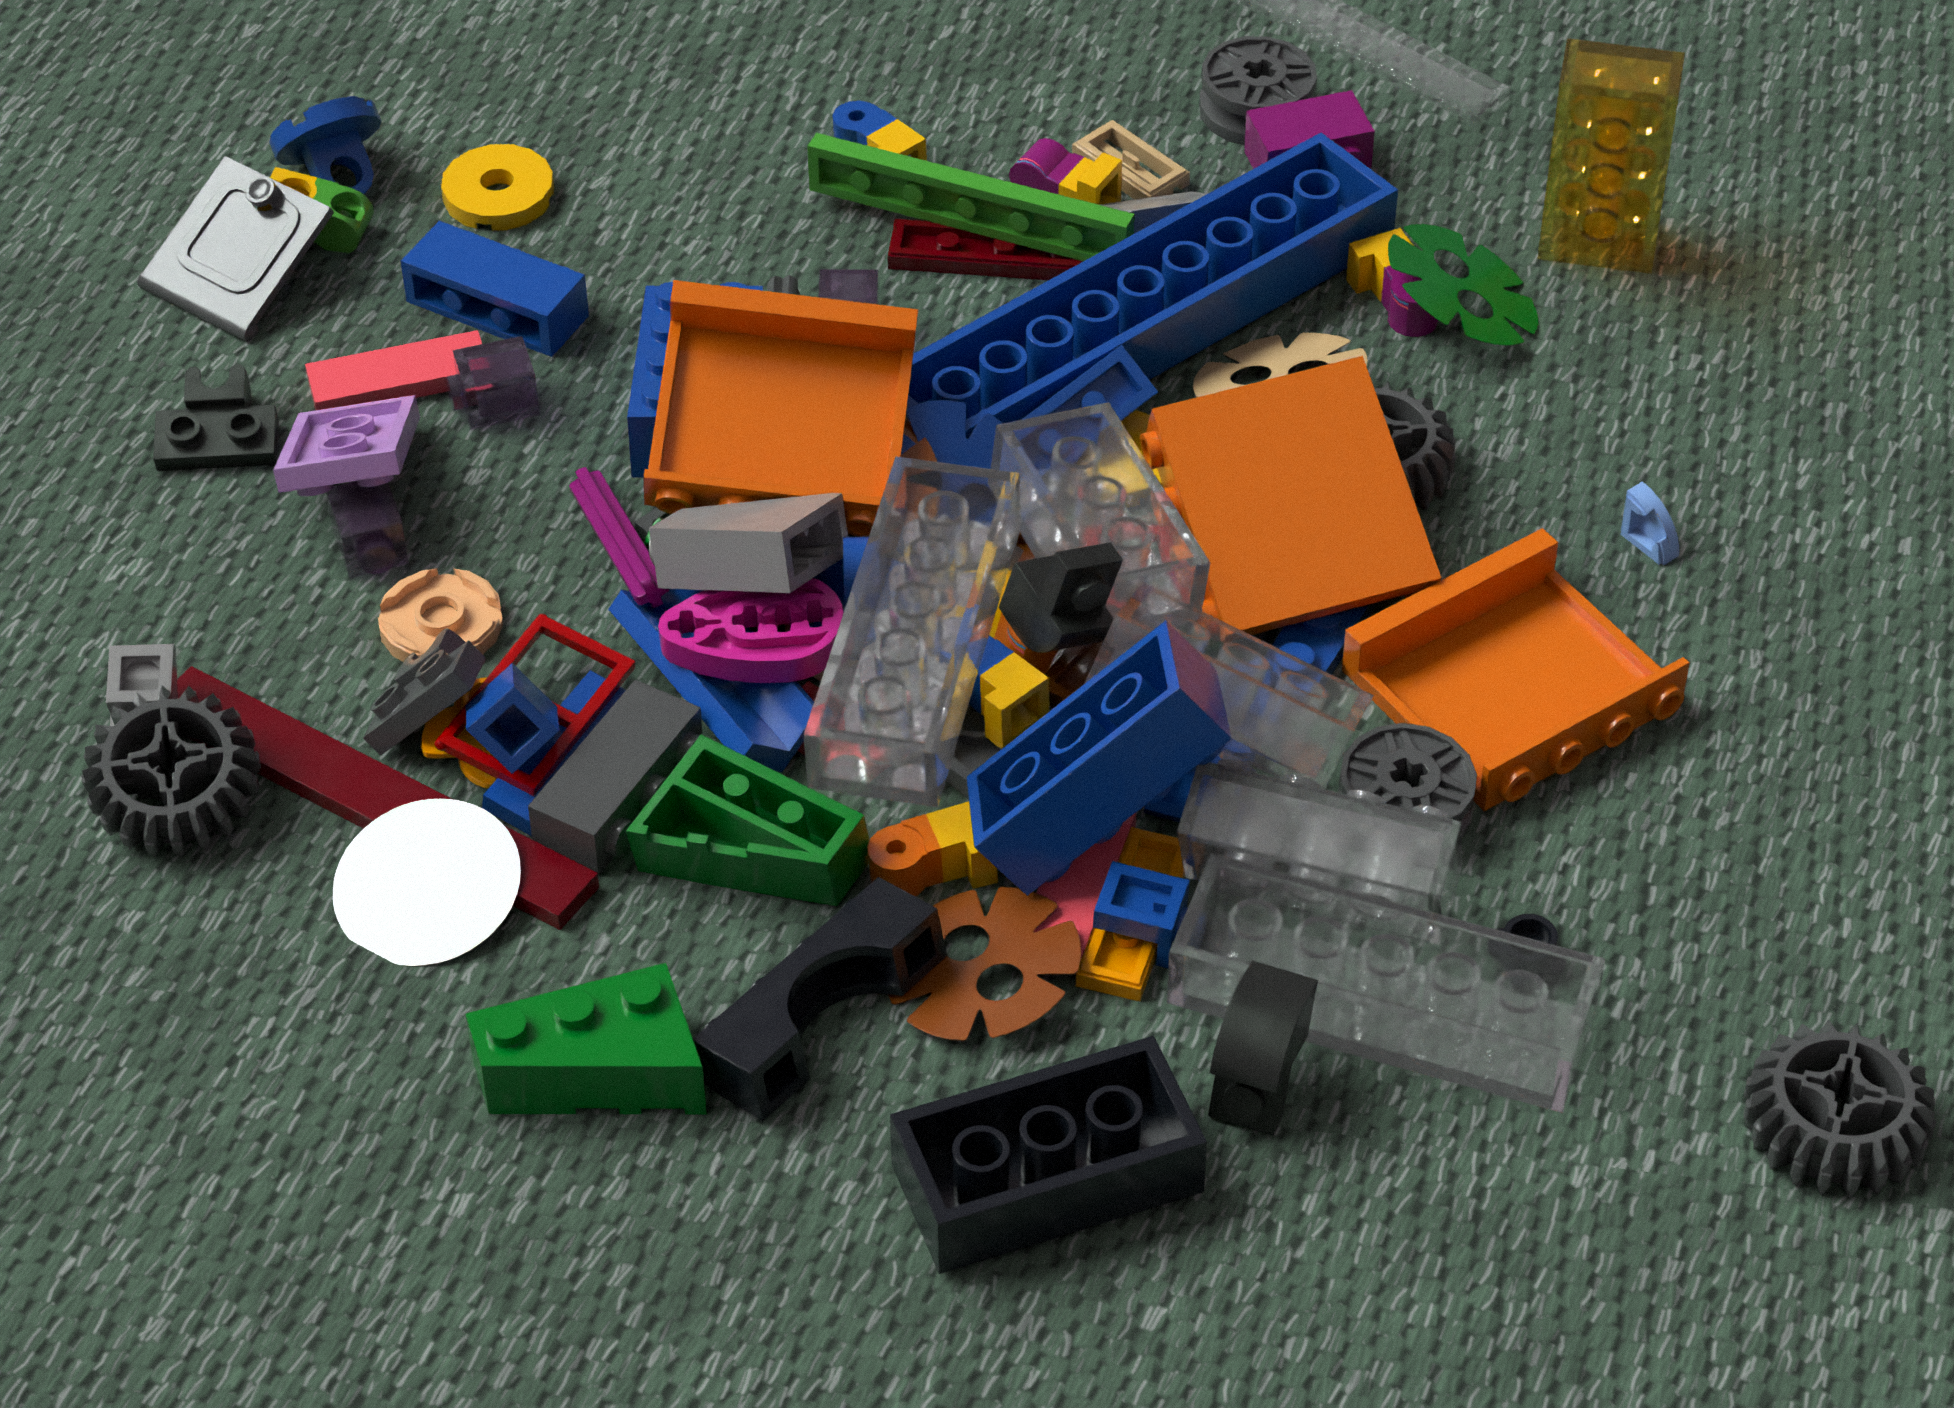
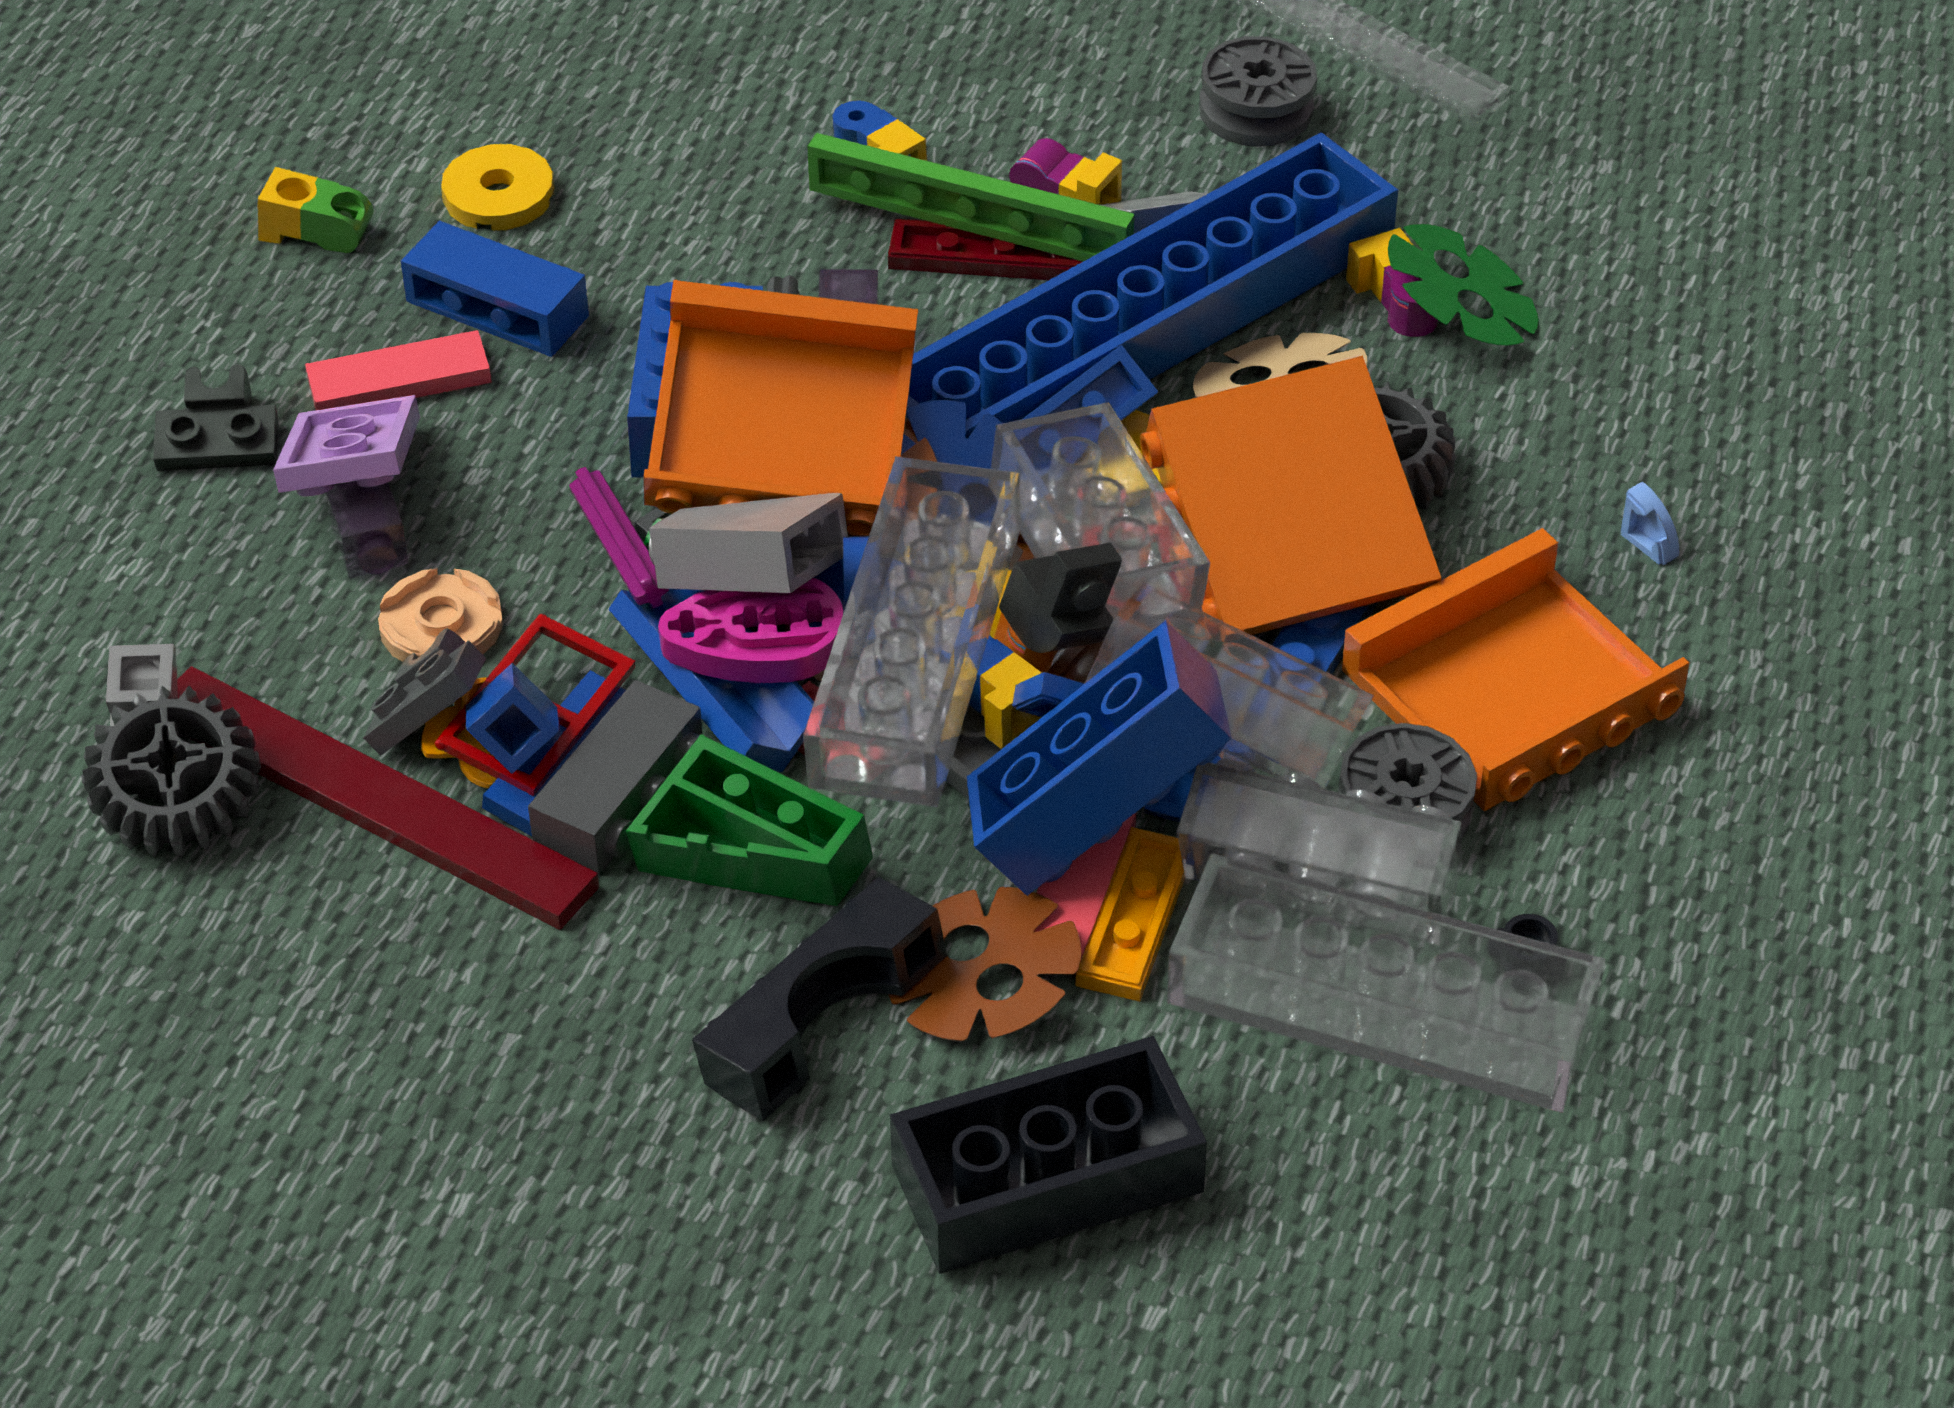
(227, 255): container -> none
(330, 138): blue tile -> none
(427, 881): sticker -> none
(494, 383): clear purple brick -> none
(589, 1047): green wedge -> none
(929, 852): leg -> none
(1043, 693): none -> blue tile
(1136, 180): tan tile -> none
(1142, 906): blue bracket -> none
(1258, 1045): pearl dark grey brick -> none
(1285, 125): magenta brick -> none
(1610, 155): clear yellow brick -> none
(1883, 1108): dark grey gear -> none

